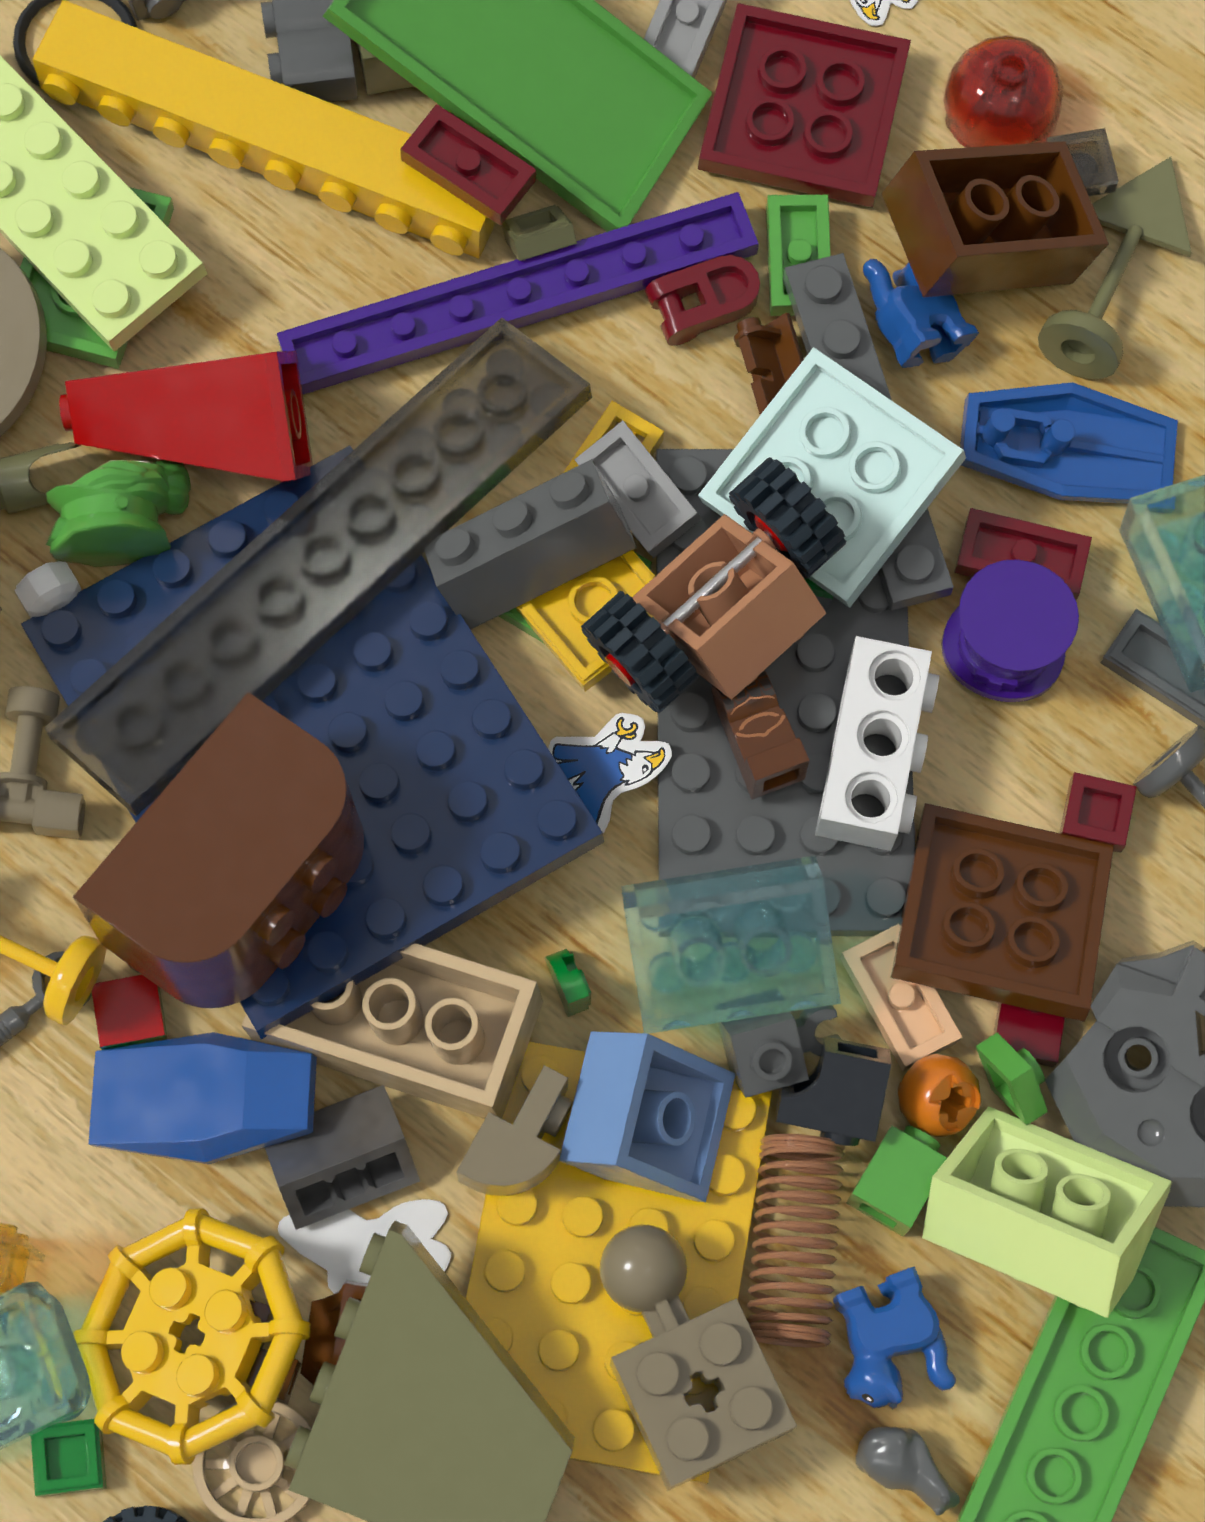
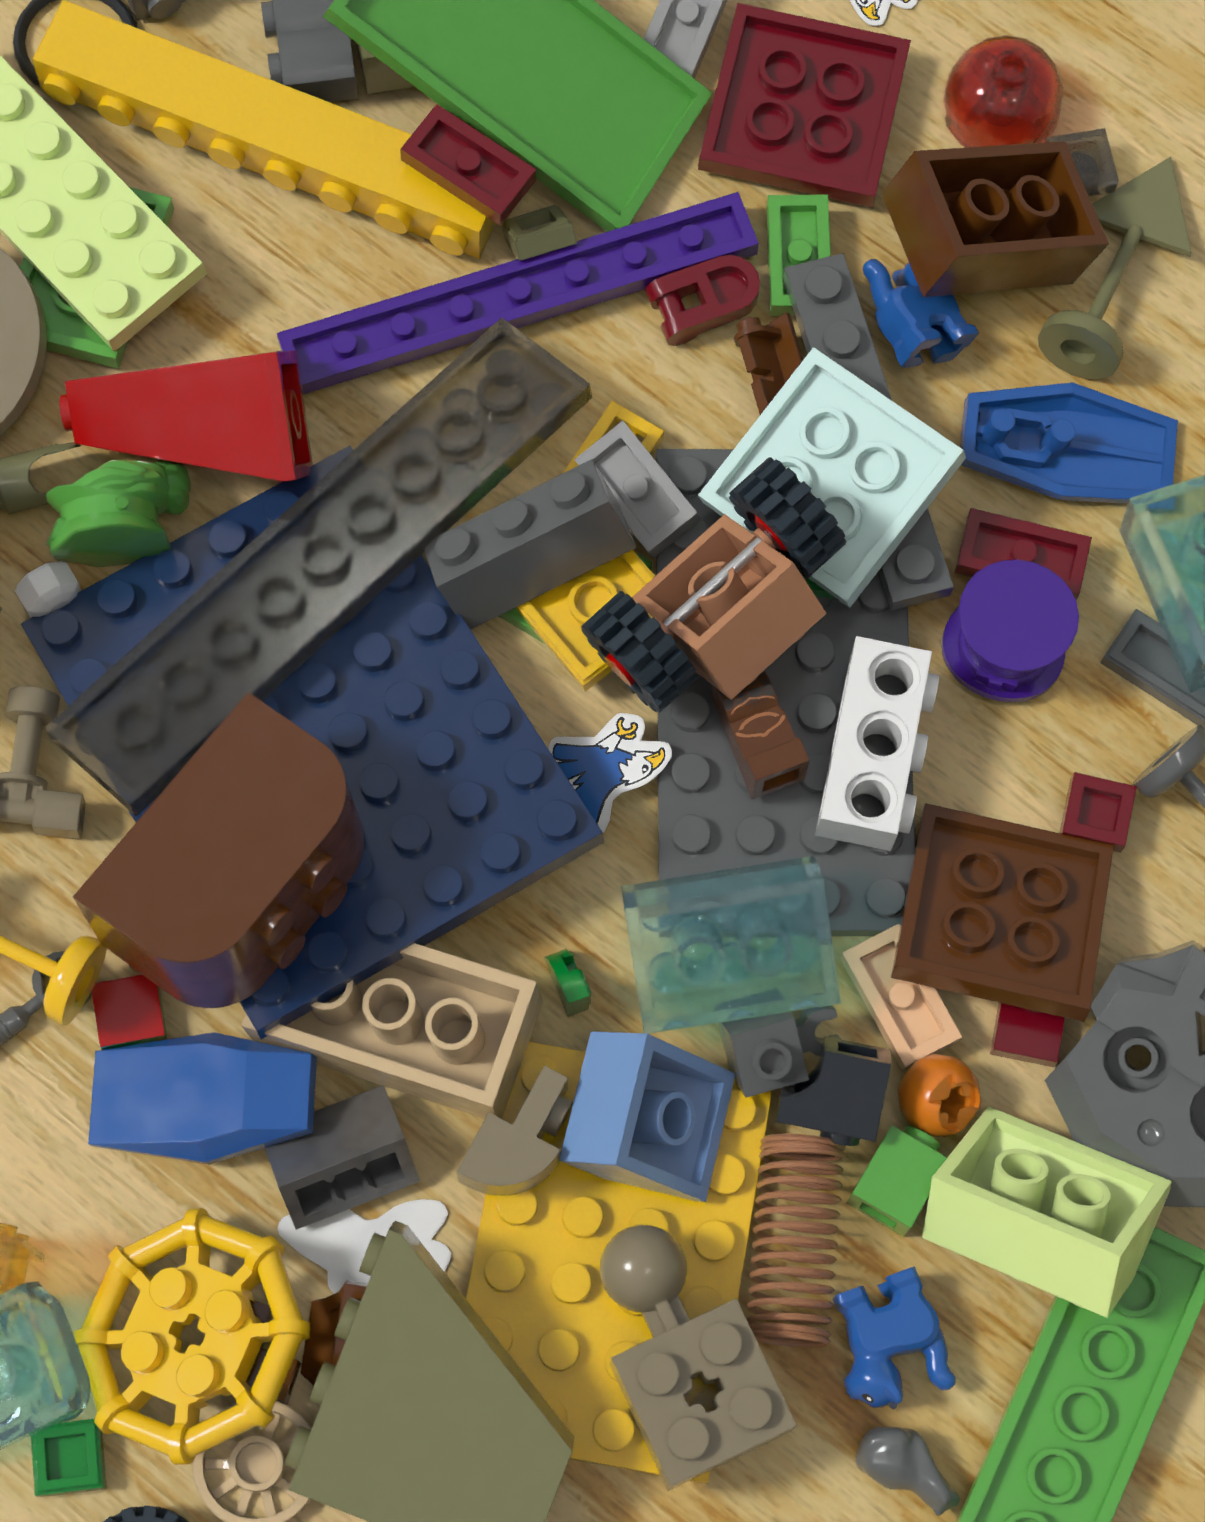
(1013, 1077): bright green plate -> none

